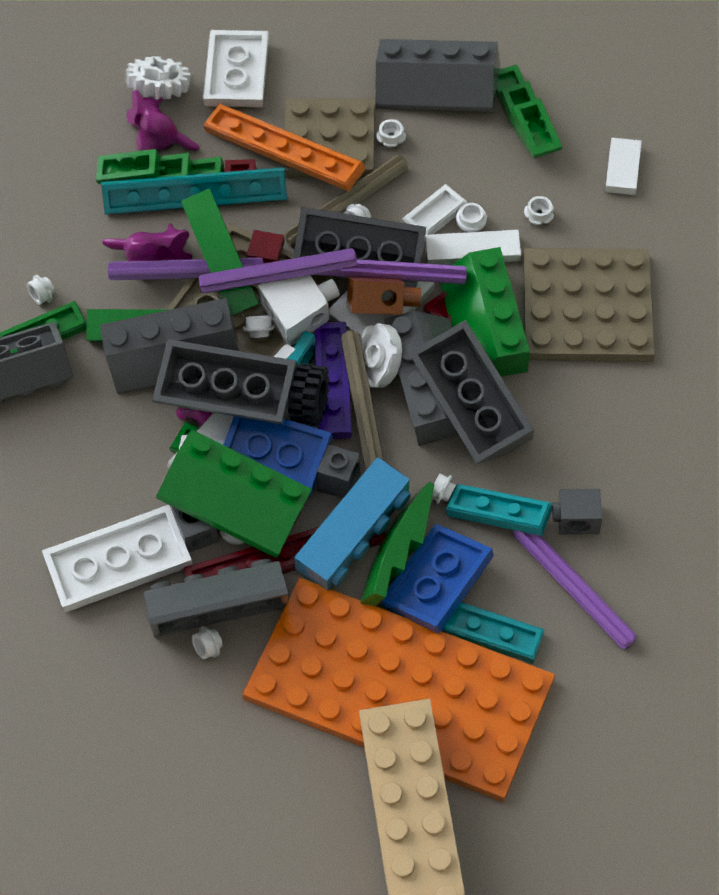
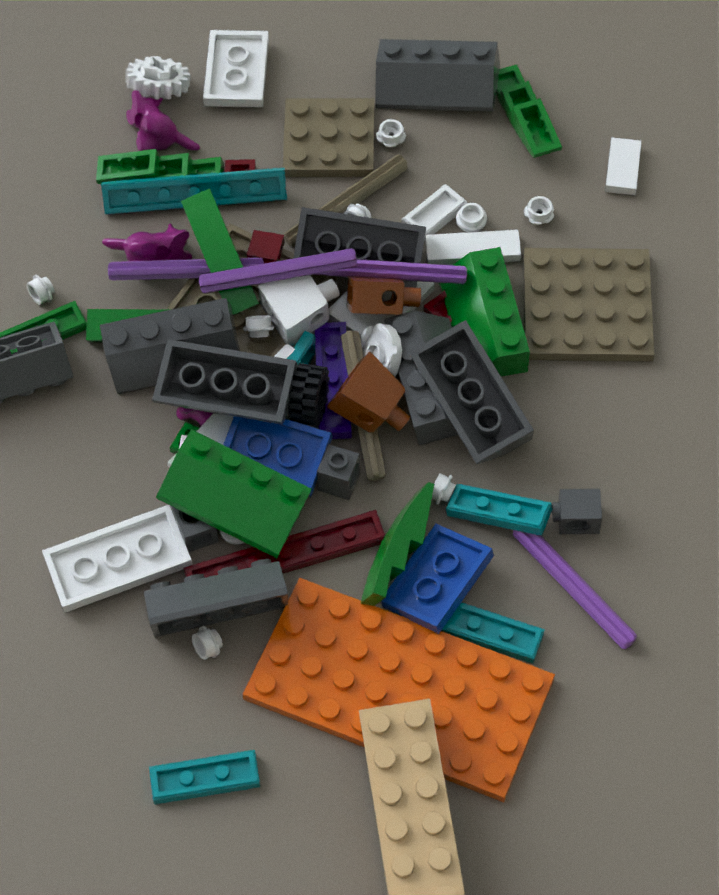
(204, 777): none -> teal tile
(284, 147): orange tile -> none
(353, 524): dark azure brick -> none
(370, 396): none -> dark orange torso

